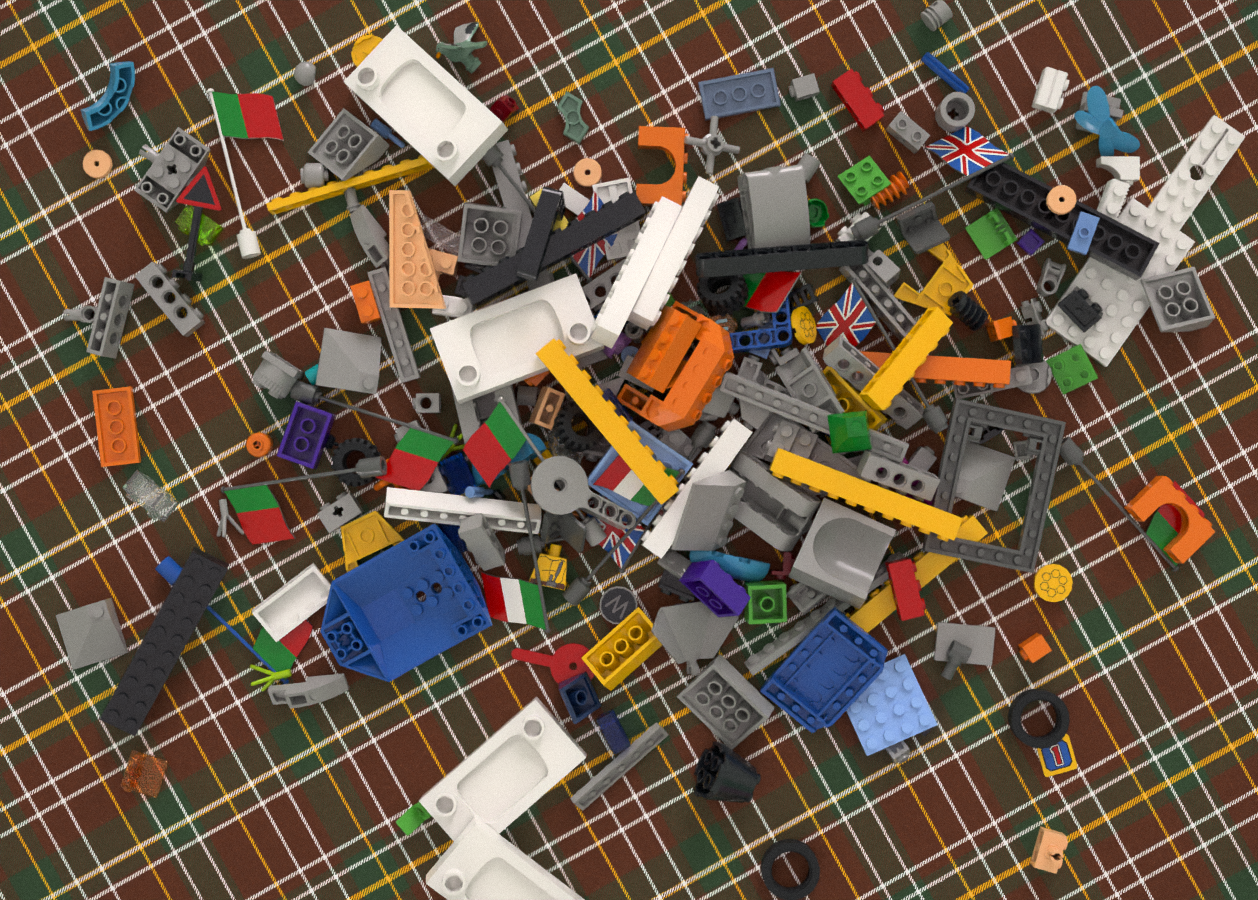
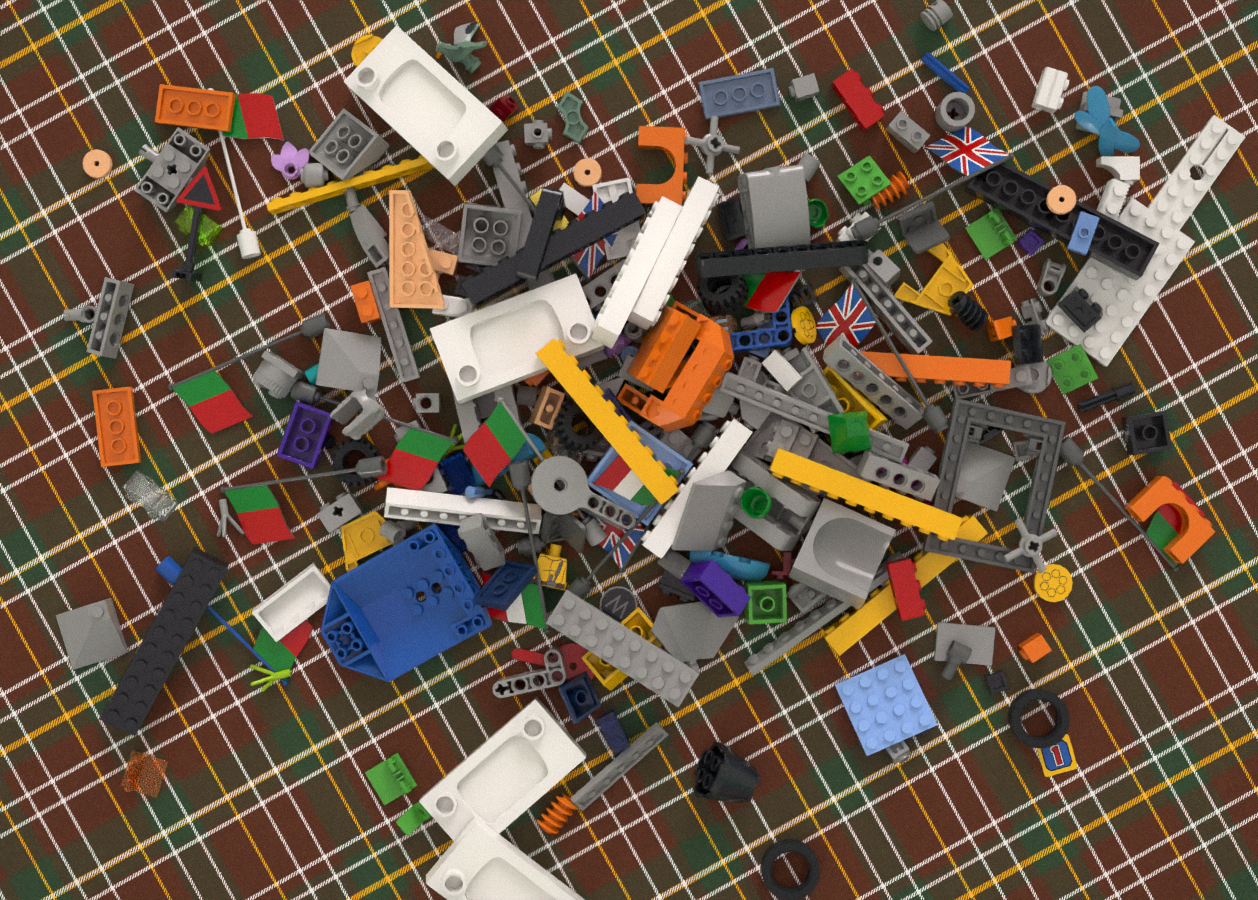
(115, 97): dark azure brick -> none
(148, 279): light grey brick -> none
(195, 108): none -> orange plate
(213, 398): none -> flag
(254, 440): orange head -> none
(290, 158): none -> lavender plate
(305, 73): light grey piece -> none
(313, 691): light grey slope -> none
(370, 416): none -> light grey piece
(385, 132): medium blue axle -> none
(391, 779): none -> bright green hinge
(396, 531): none -> light grey pin
(505, 585): none -> dark blue plate
(529, 677): none -> light grey beam
(534, 128): none -> light grey brick
(557, 814): none -> orange piece
(623, 648): none -> light grey brick
(726, 702): light grey slope -> none
(755, 503): none -> green hair
(781, 370): none -> white tile
(826, 672): blue slope -> none
(905, 359): yellow brick -> none
(996, 682): none -> black tile
(1035, 548): none -> light grey bar
(1049, 850): light nougat brick -> none
(1107, 397): none -> black axle
(1146, 433): none -> black brick
(1178, 301): light grey slope -> none

